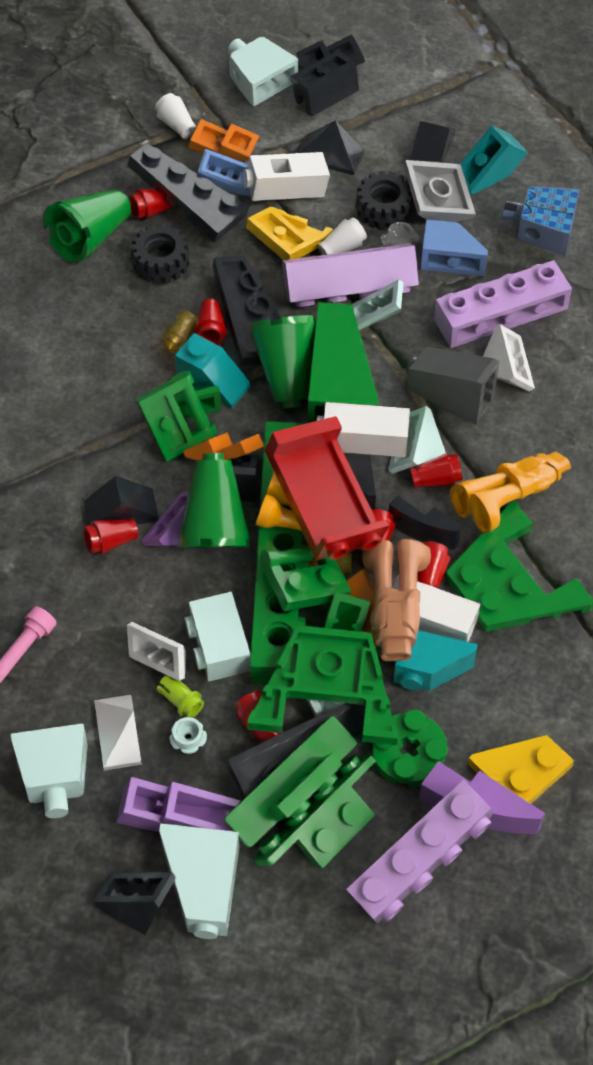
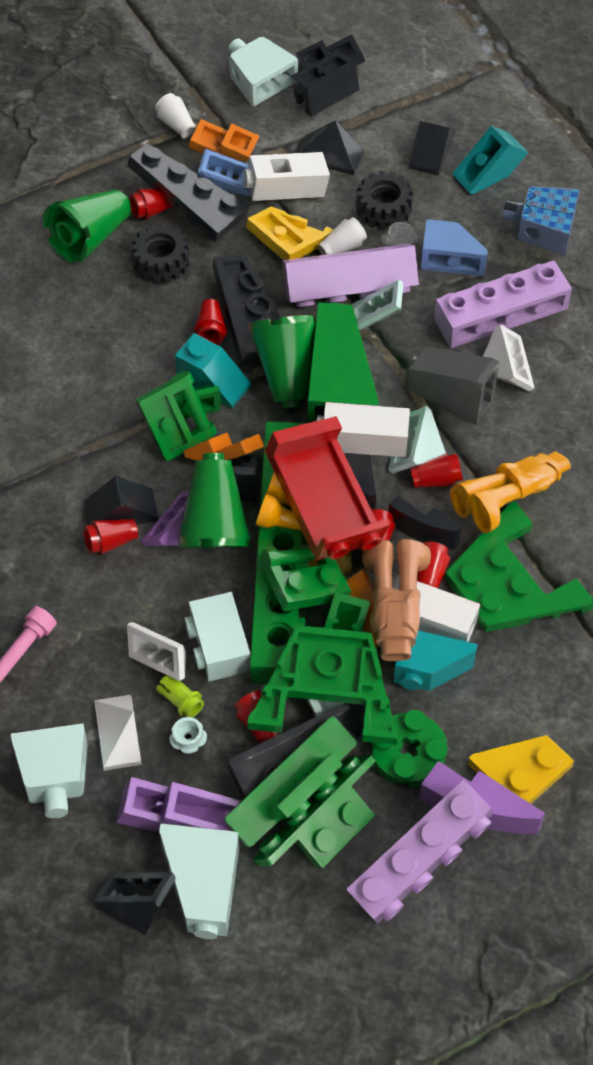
(177, 335): clear yellow pin -> none
(439, 191): light grey slope -> none

